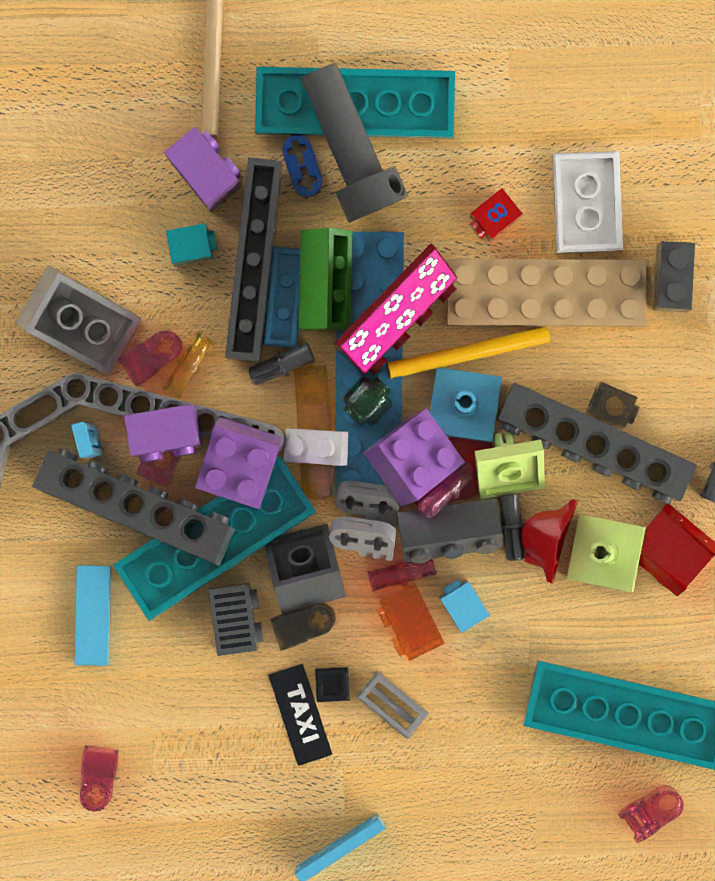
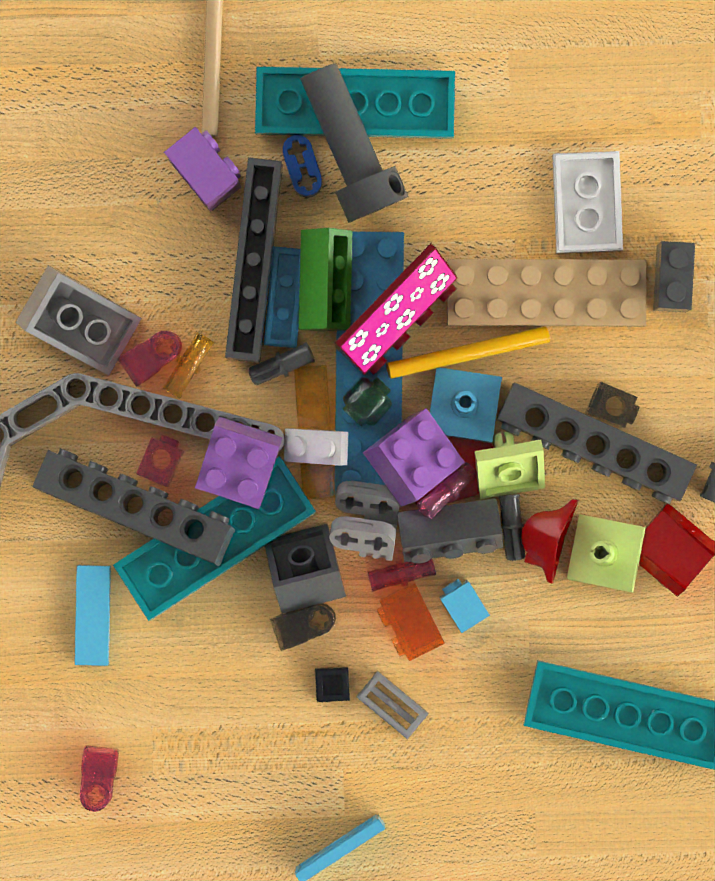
(87, 440): medium azure tile -> none
(163, 431): medium lavender brick -> none
(191, 244): teal brick -> none
(234, 619): dark grey brick -> none
(300, 714): black sticker -> none
(494, 216): red brick -> none
(650, 813): clear pink piece -> none

